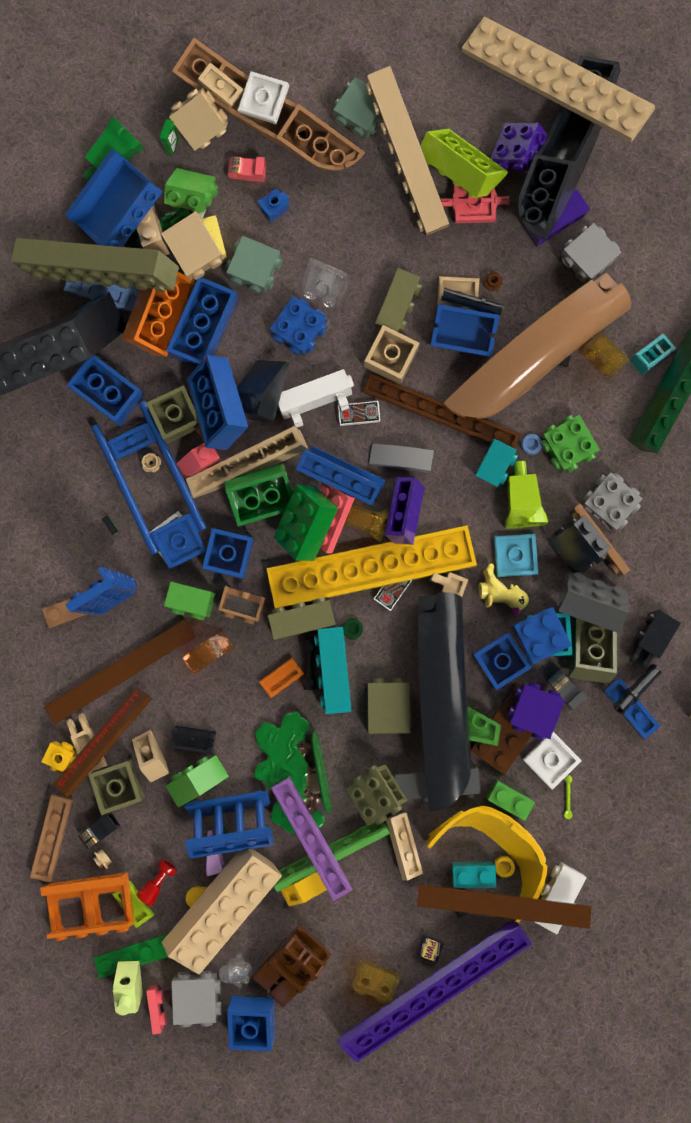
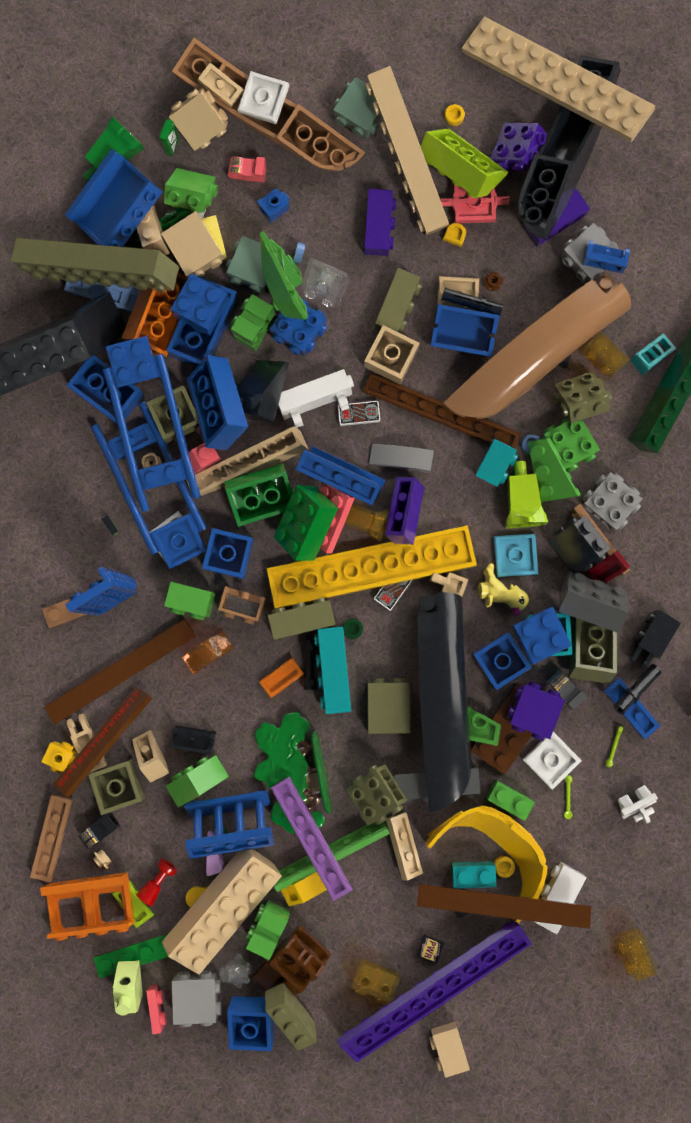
(133, 363): none -> blue plate
(200, 304): none -> blue brick
(253, 323): none -> bright green brick
(265, 934): none -> bright green brick
(281, 278): none -> bright green wedge
(290, 1016): none -> olive brick
(299, 253): none -> medium blue tile
(379, 222): none -> dark purple brick
(450, 1050): none -> tan brick
(454, 115): none -> yellow tile
(455, 234): none -> yellow tile
(551, 475): none -> bright green wing
(582, 397): none -> olive brick
(605, 257): none -> blue hinge
(608, 568): none -> dark red tile
(609, 763): none -> lime hinge
(636, 953): none -> clear yellow brick
(646, 799): none -> white hips

